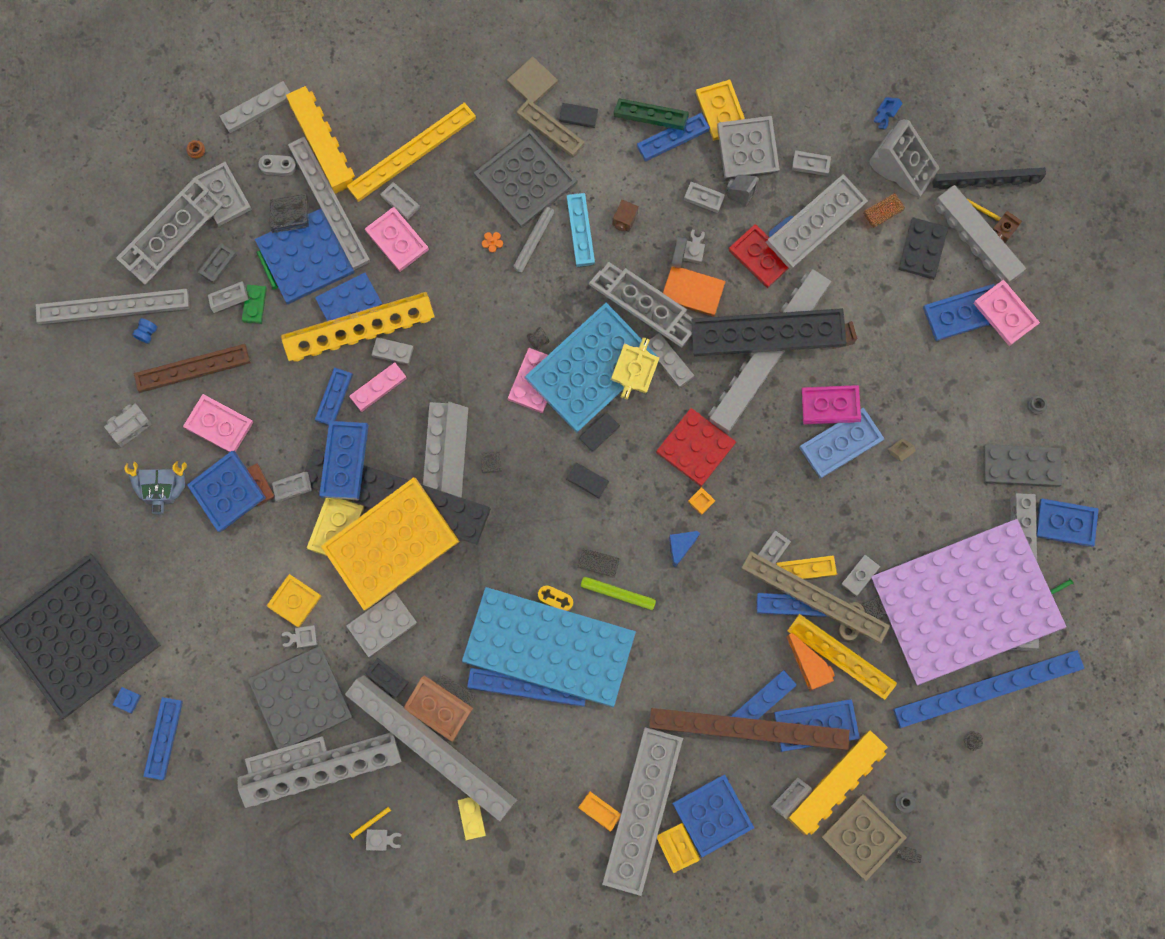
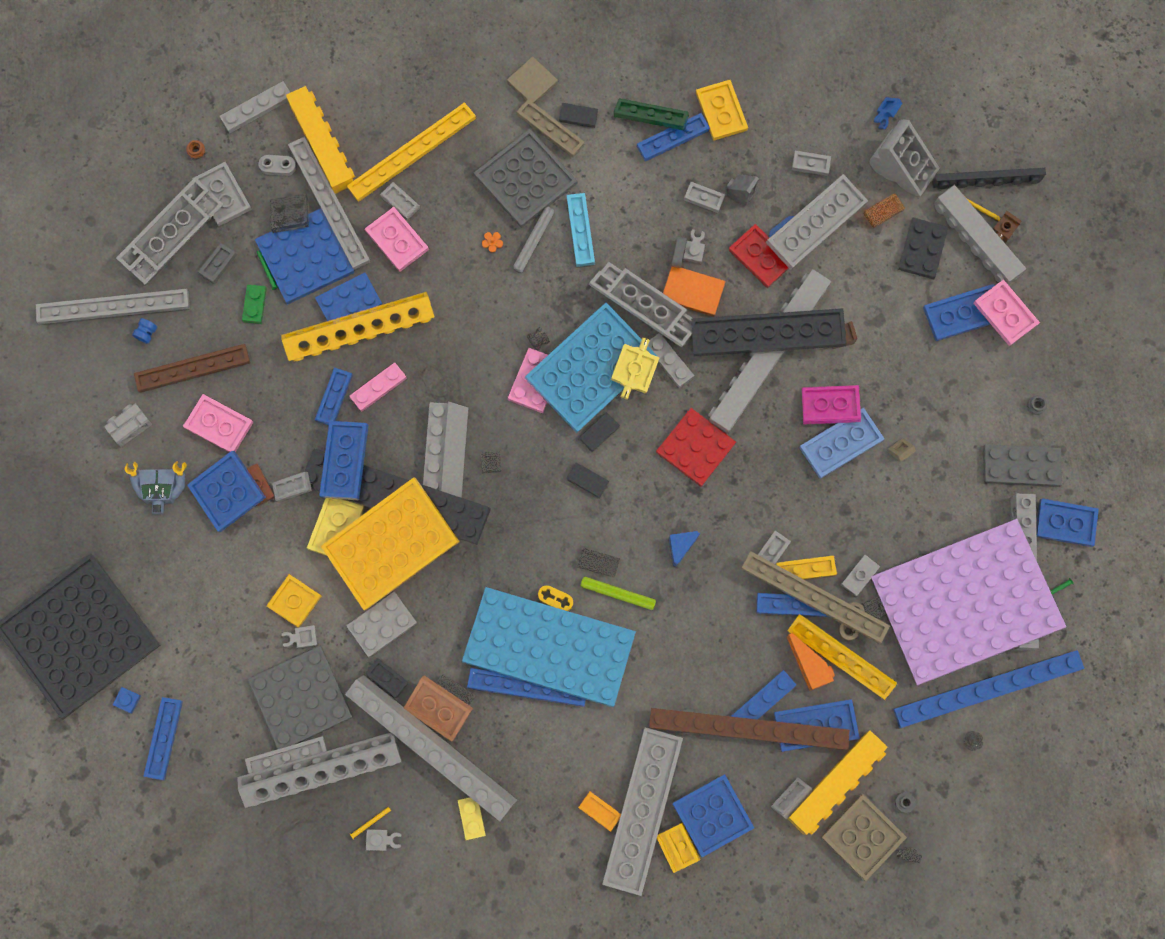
(228, 297): light grey plate -> none
(392, 351): light grey plate -> none
(625, 216): reddish brown brick -> none
(701, 501): light orange plate -> none
(748, 147): light grey plate -> none

